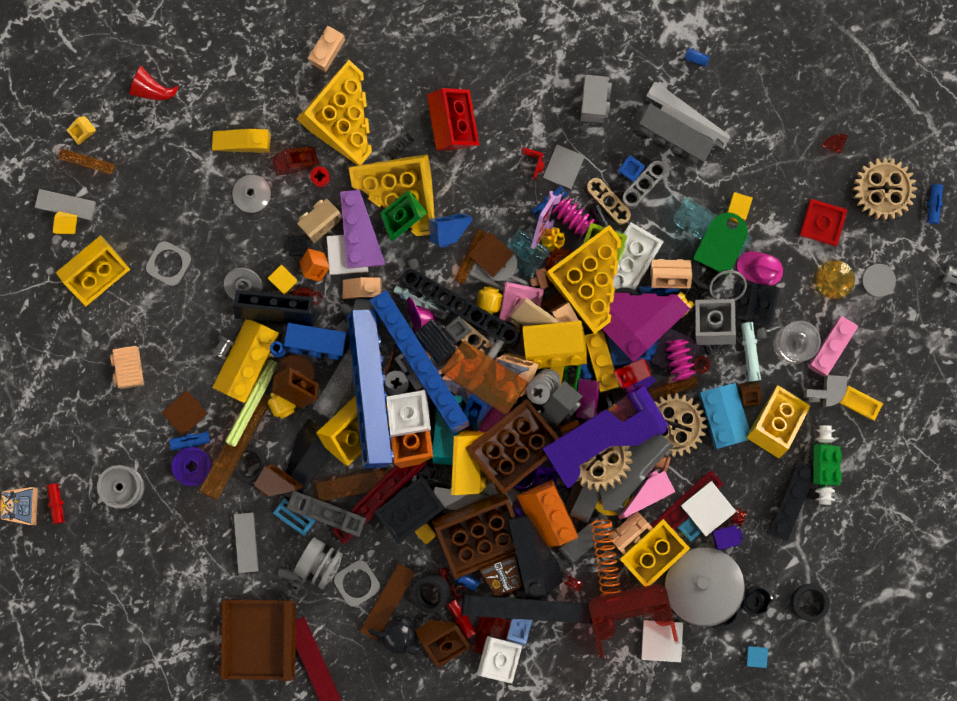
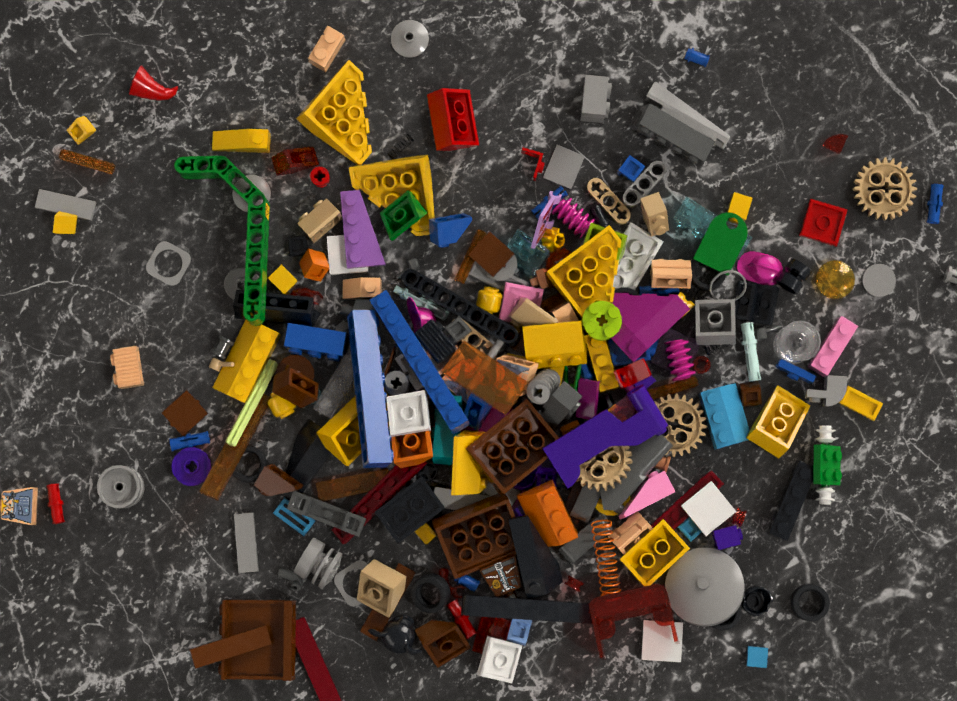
(92, 271): yellow slope -> none
(217, 364): none -> tan hand
(230, 646): none -> reddish brown tile
(253, 230): none -> green beam
(274, 346): blue pin -> none
(380, 587): none -> tan slope
(412, 47): none -> light grey dish
(611, 314): none -> lime plate
(654, 214): none -> tan brick
(790, 282): none -> black wheel
(795, 372): none -> blue plate

